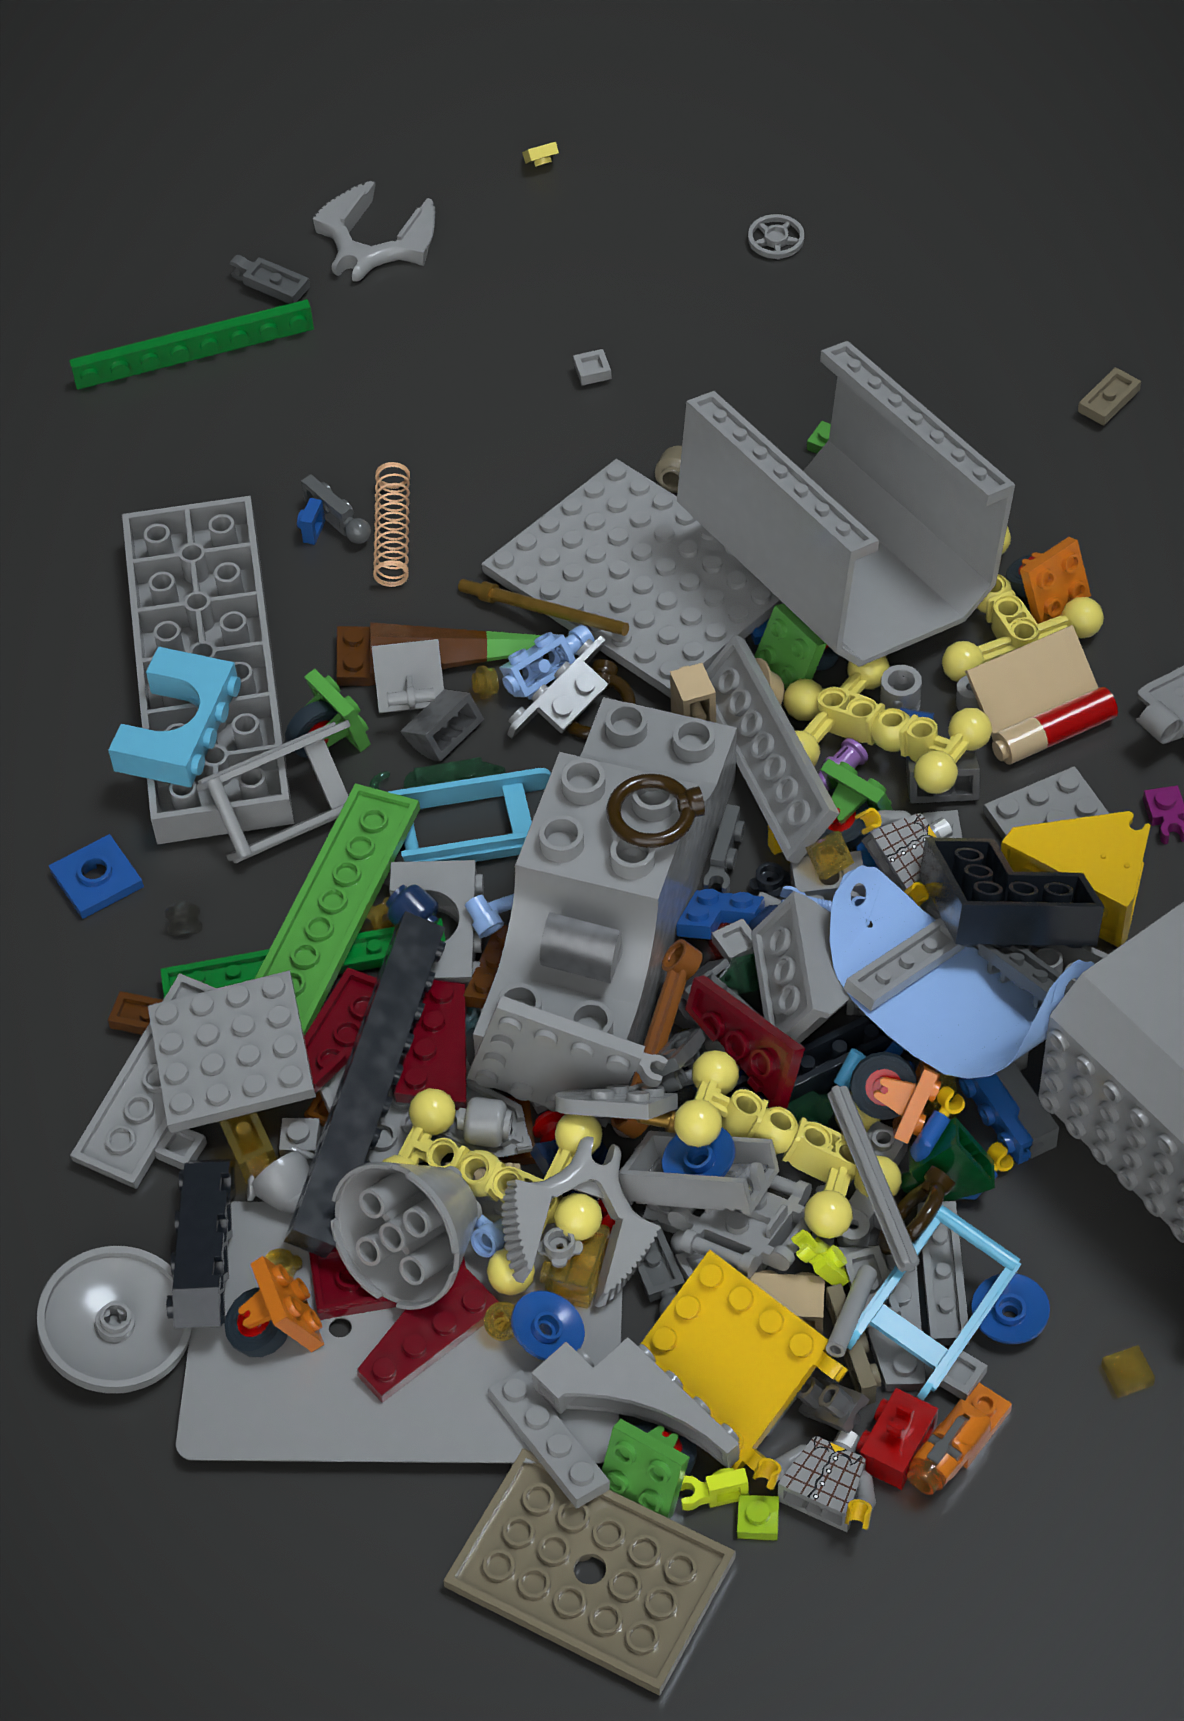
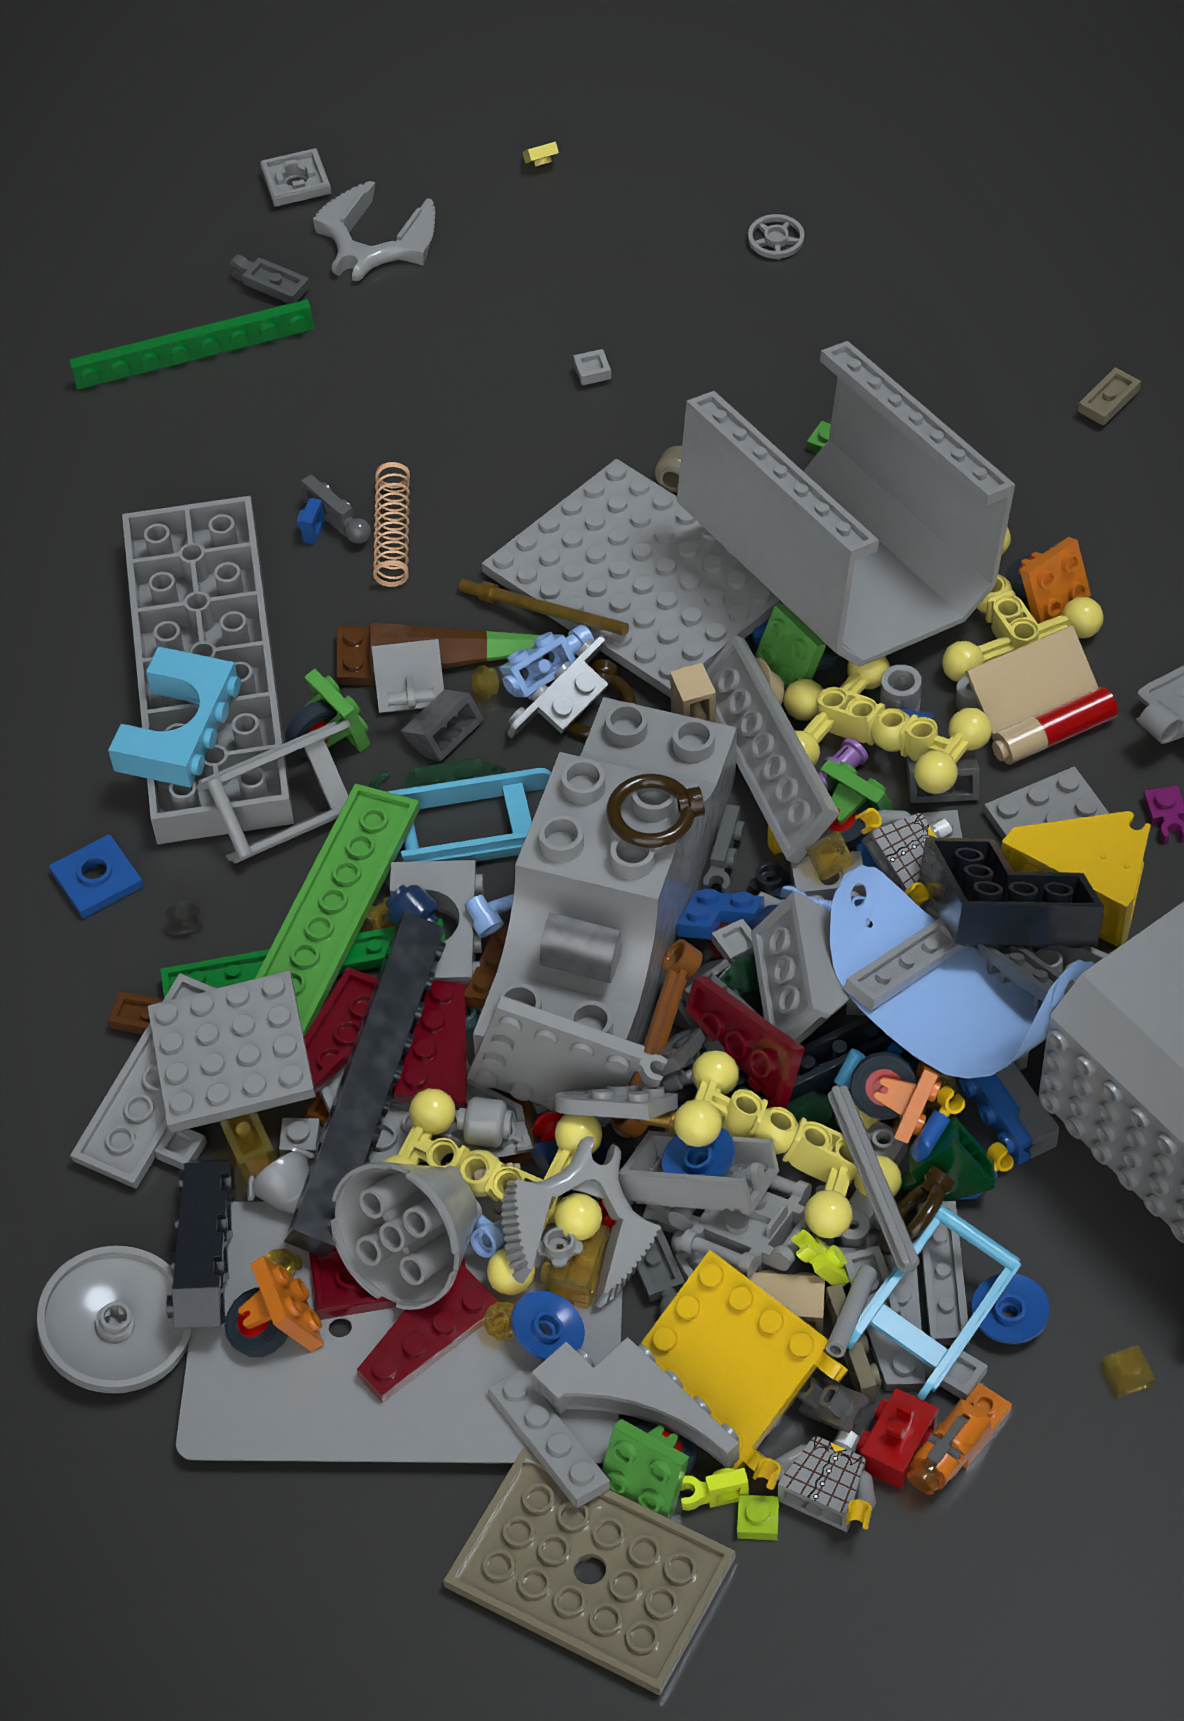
(300, 165): none -> light grey piece

